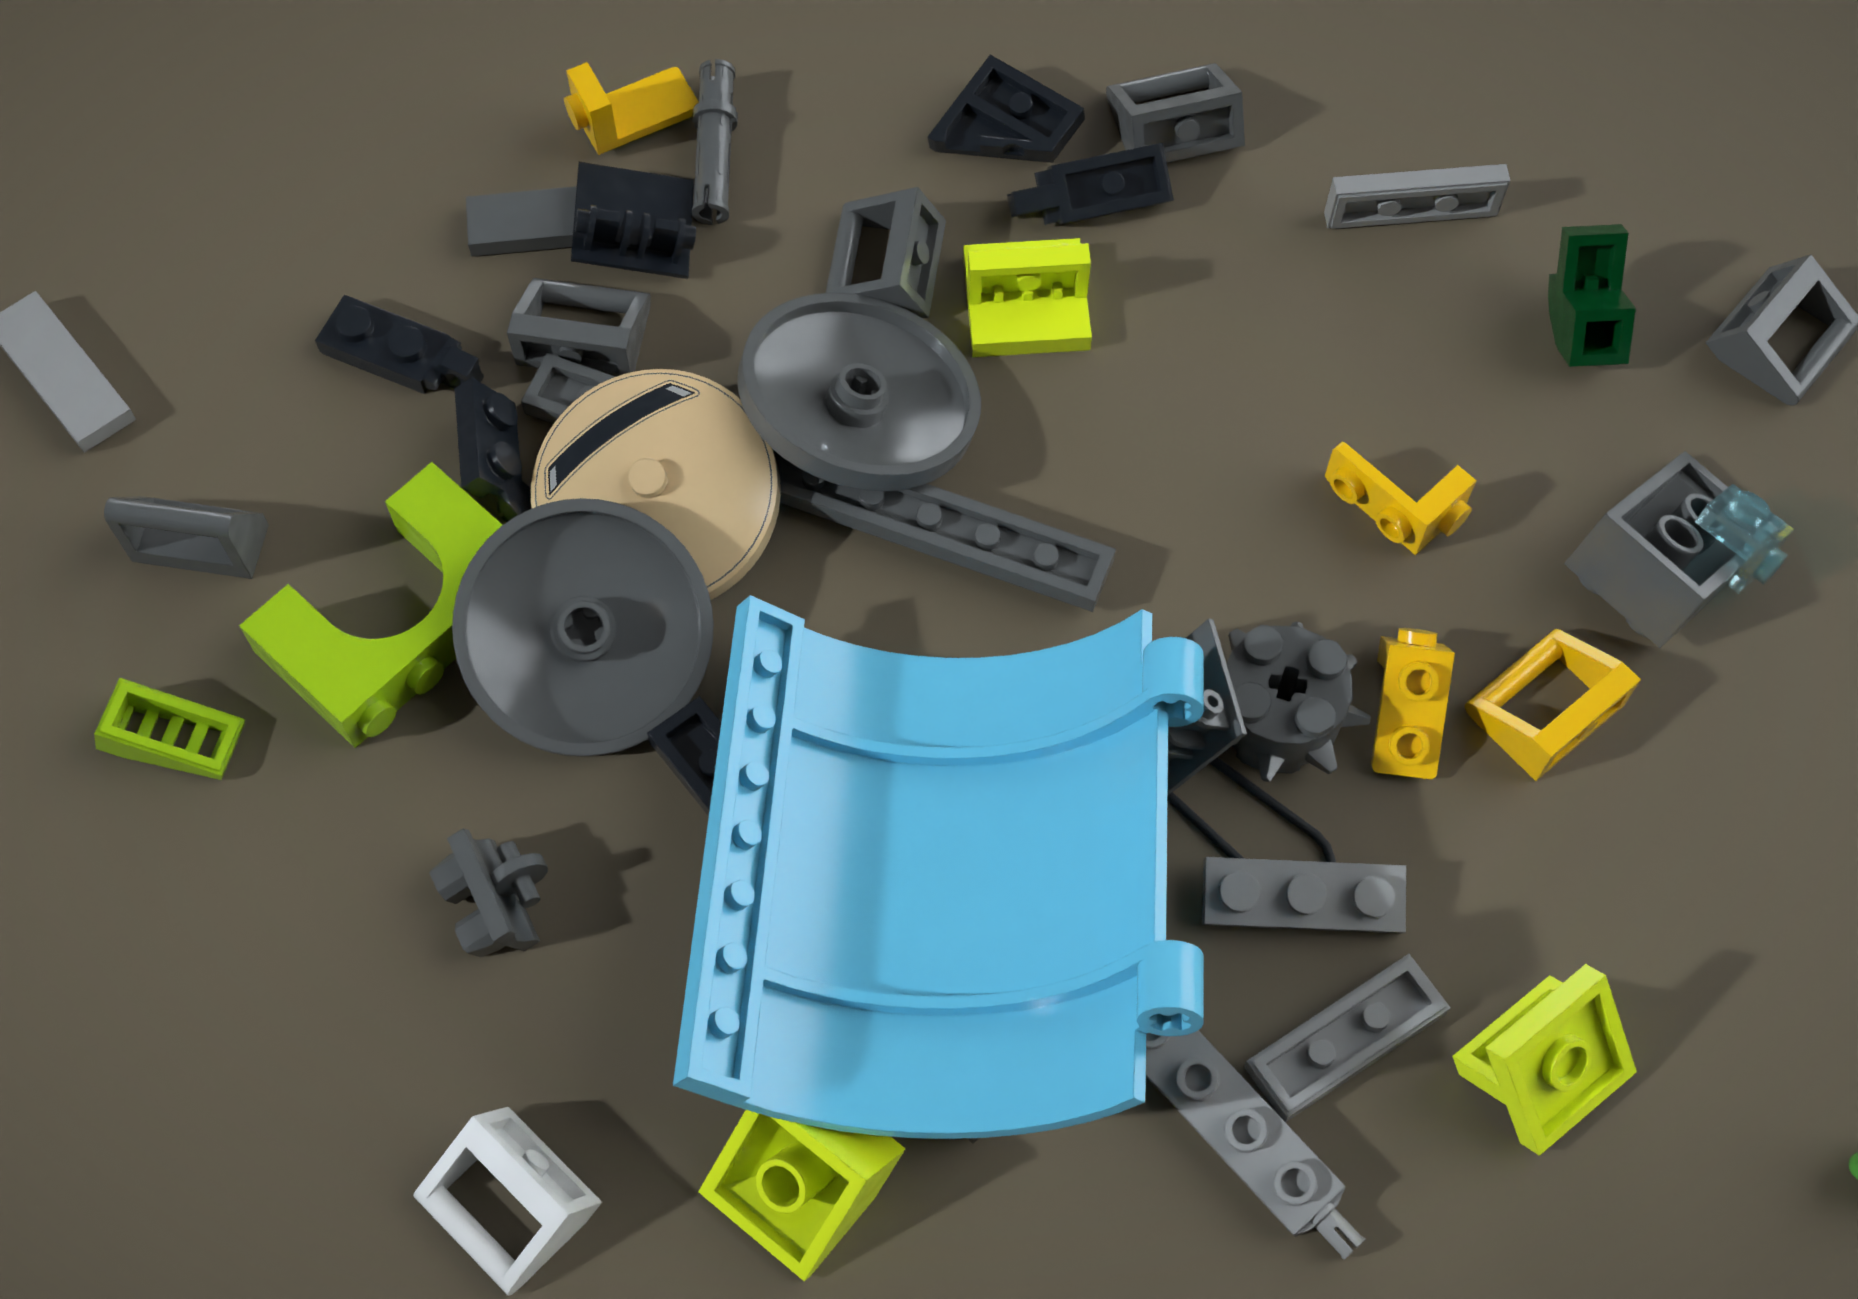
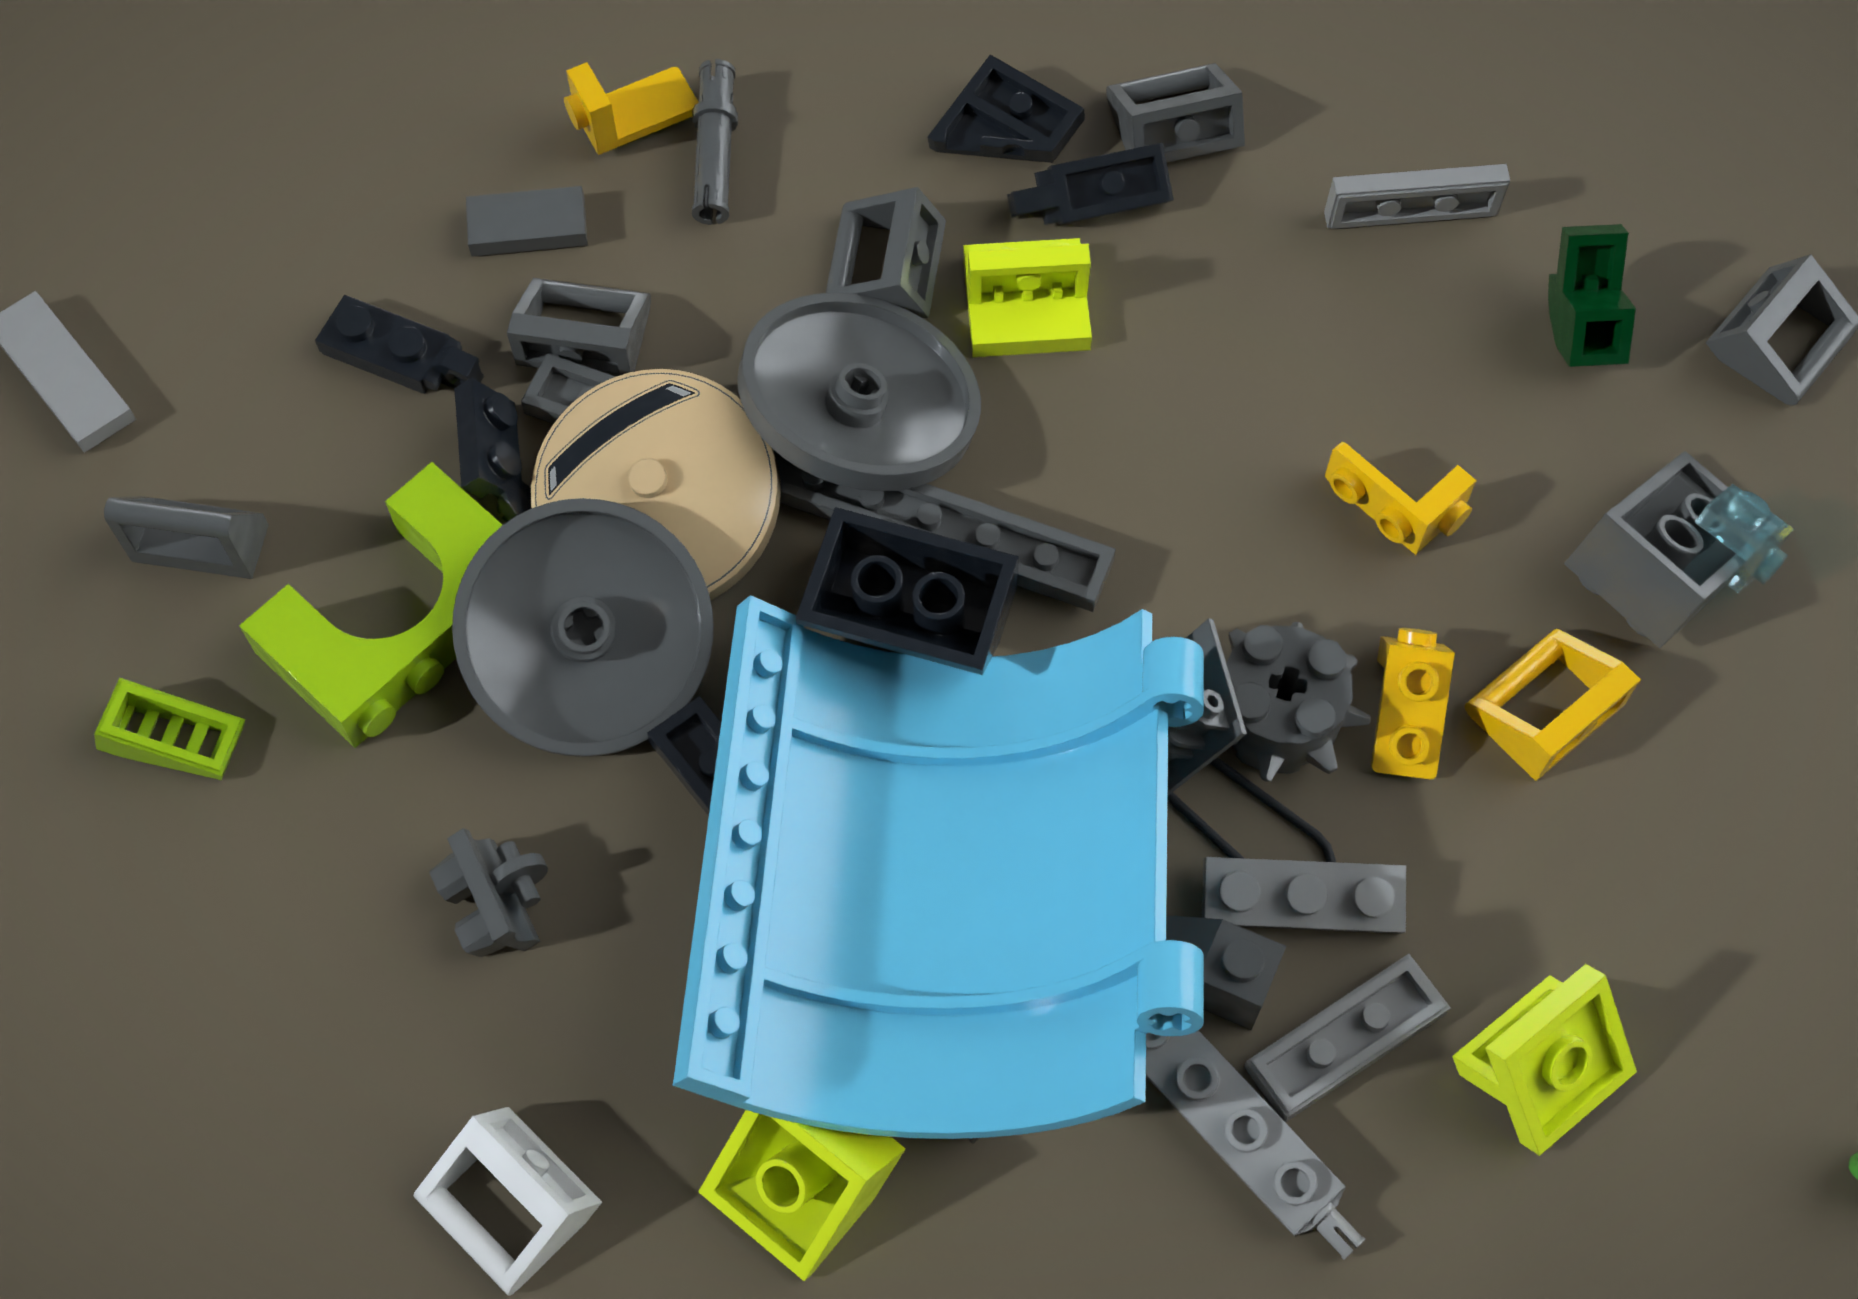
(633, 220): black hinge -> none
(910, 591): none -> black slope
(1236, 965): none -> dark grey slope

